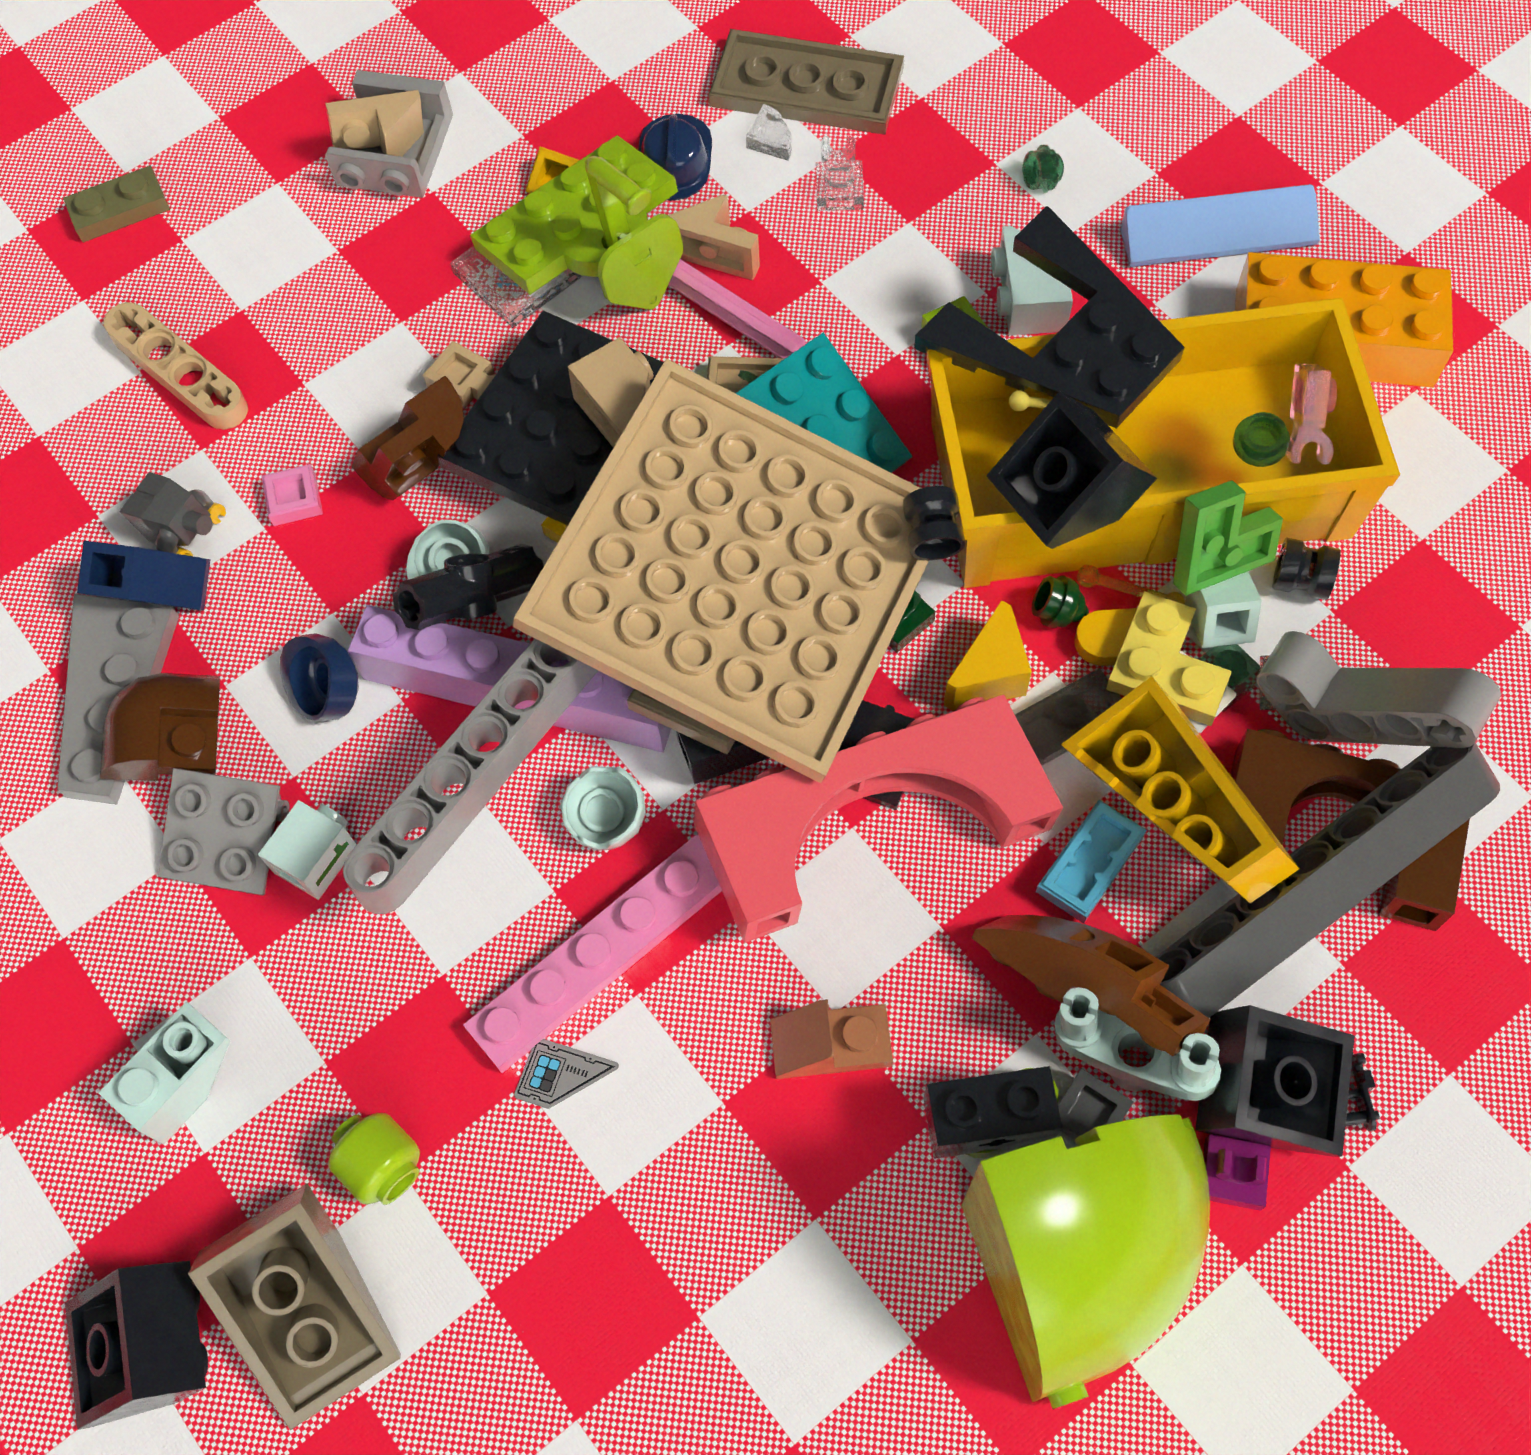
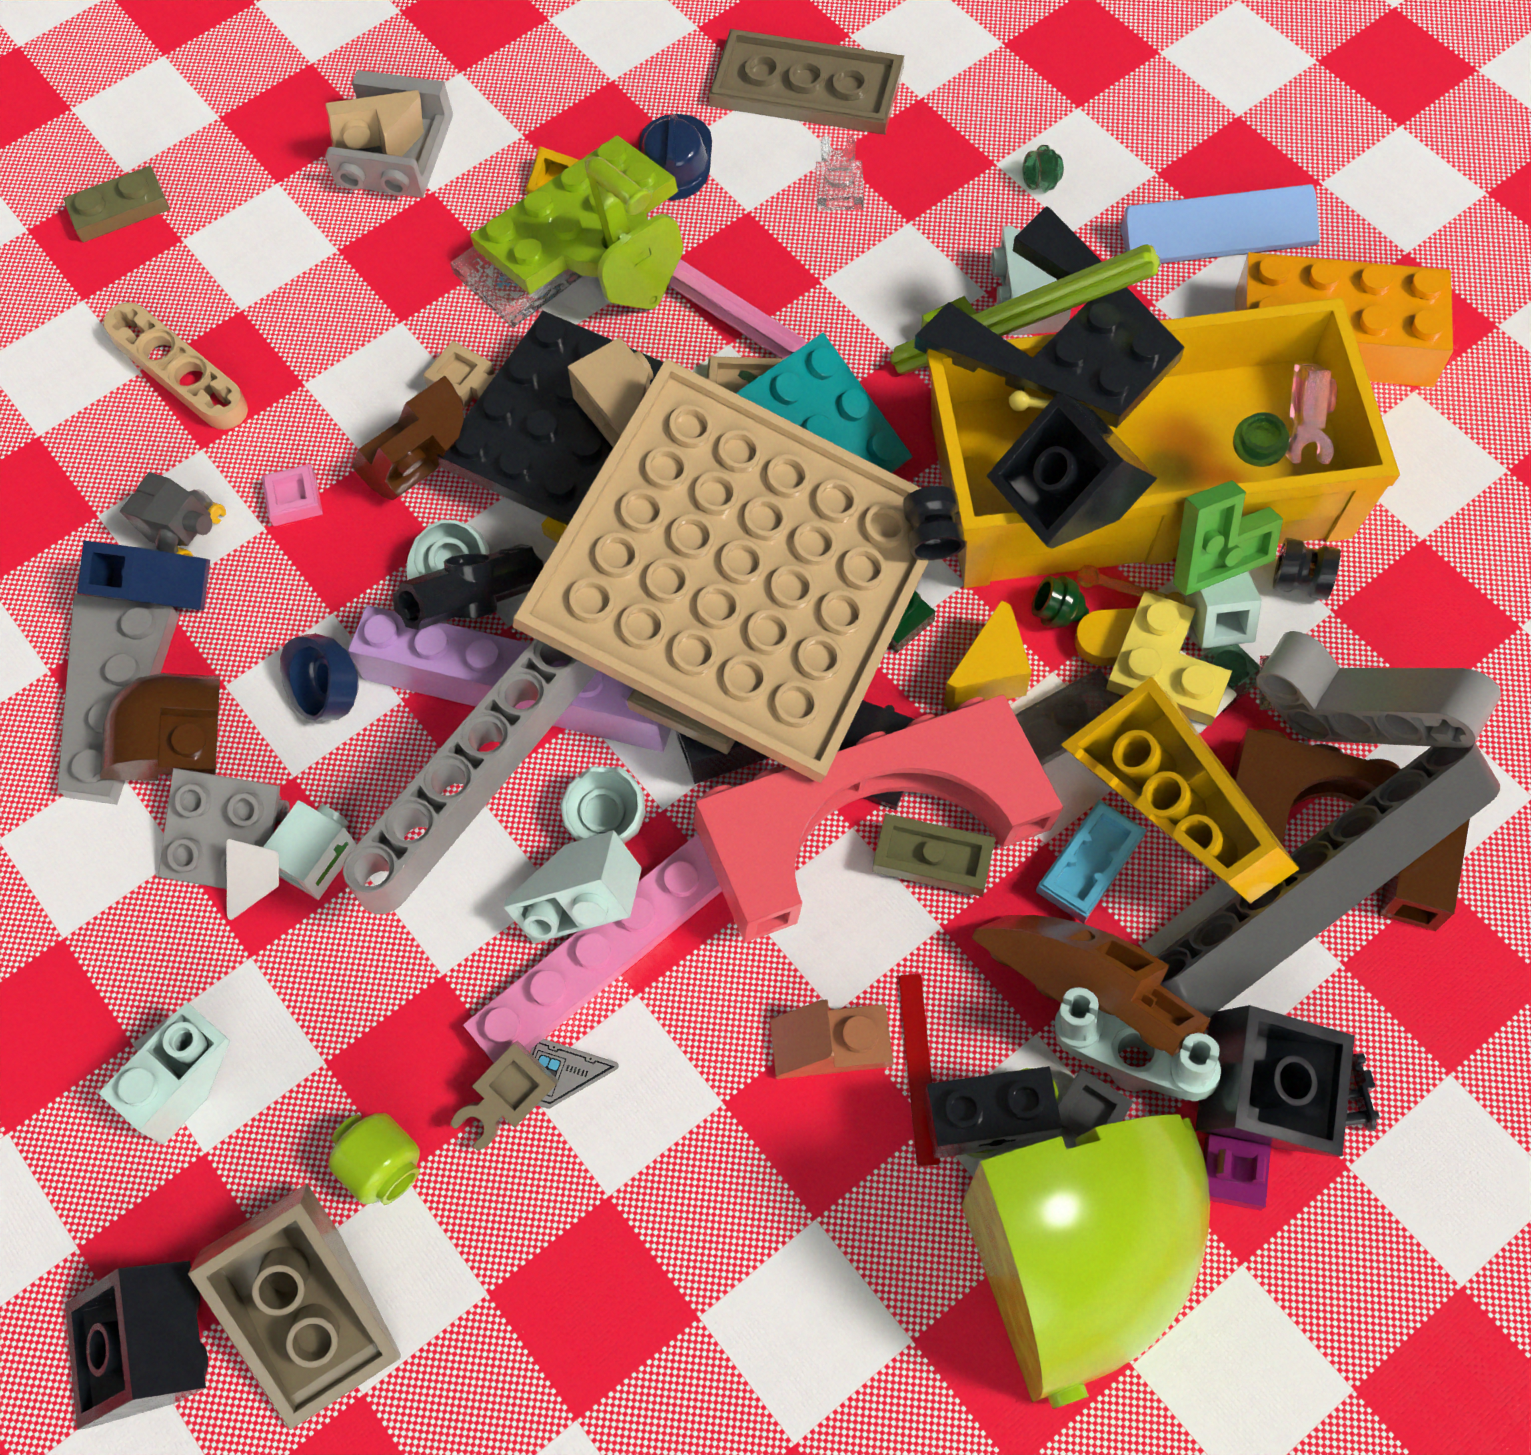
(250, 875): none -> white sticker
(509, 1090): none -> dark tan plate
(577, 889): none -> light aqua slope
(712, 241): tan slope -> none
(770, 134): clear tile -> none
(917, 1062): none -> red sticker
(933, 855): none -> olive plate
(1051, 299): none -> lime axle

